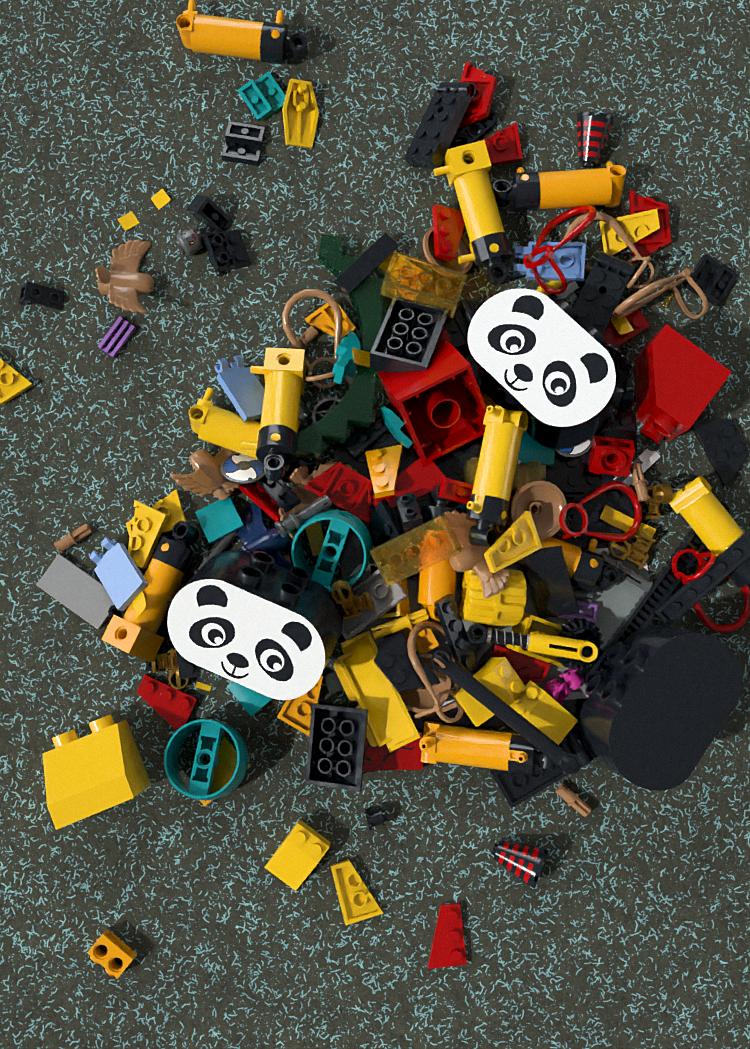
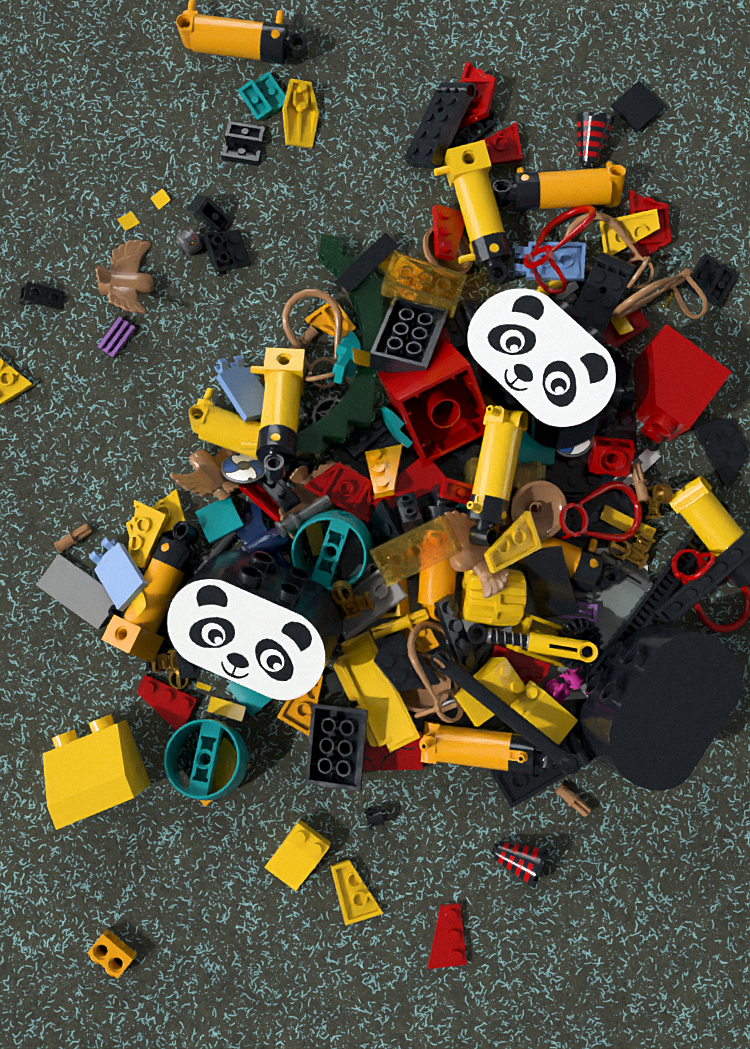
(226, 708): none -> yellow sticker
(637, 106): none -> black slope

